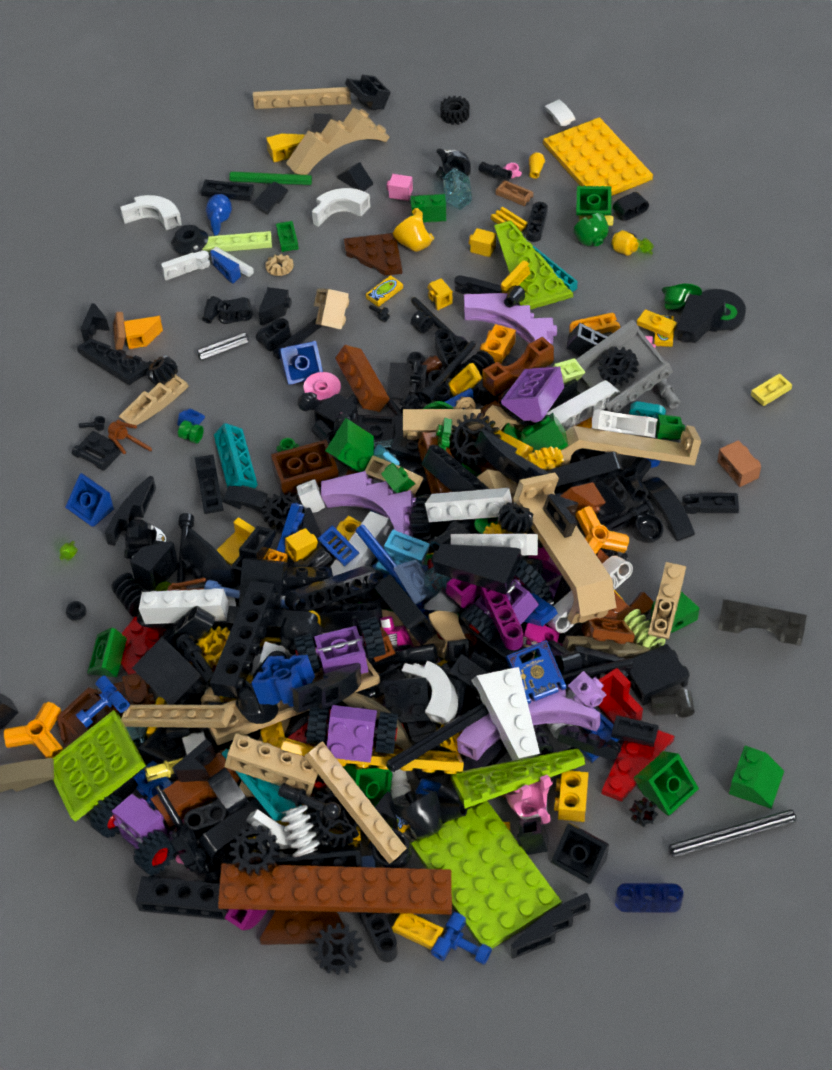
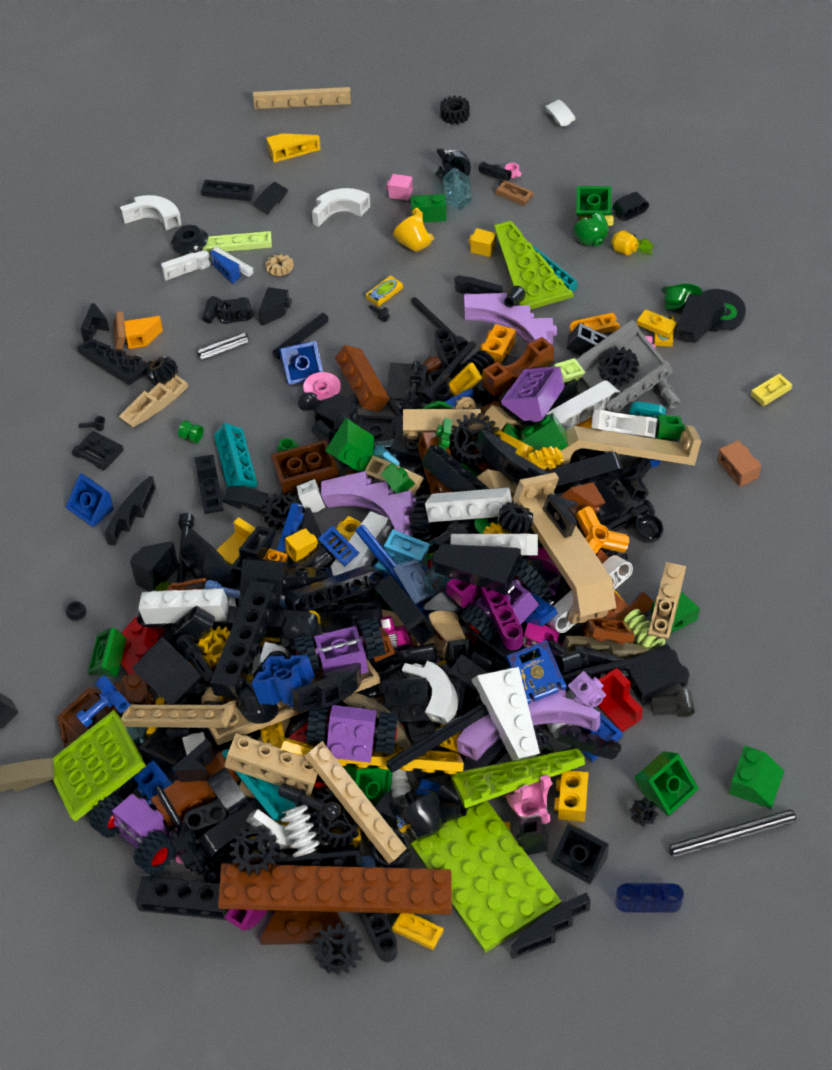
(27, 734): light orange piece -> none
(68, 551): clear neon green plate -> none
(118, 431): dark orange plant -> none
(128, 593): black piece -> none
(141, 534): black piece -> none
(161, 770): light yellow axle -> none
(190, 415): blue slope -> none
(218, 211): blue hair -> none
(252, 177): green axle -> none
(275, 334): black piece -> none
(287, 236): green plate -> none
(320, 122): black slope -> none
(331, 308): tan brick -> none
(335, 134): tan arch -> none
(356, 177): black slope -> none
(369, 91): black brick -> none
(376, 251): reddish brown plate -> none
(415, 356): black plate -> none
(422, 321): black wheel -> none
(440, 294): yellow brick -> none
(454, 938): blue bar -> none
(507, 216): yellow tile -> none
(516, 277): yellow tile -> none
(536, 164): yellow cone -> none
(539, 227): black beam -> none
(597, 157): yellow plate -> none
(630, 762): red wing -> none
(634, 731): black plate -> none
(670, 508): black slope -> none
(711, 503): black hinge -> none
(786, 625): clear smoke arch -> none

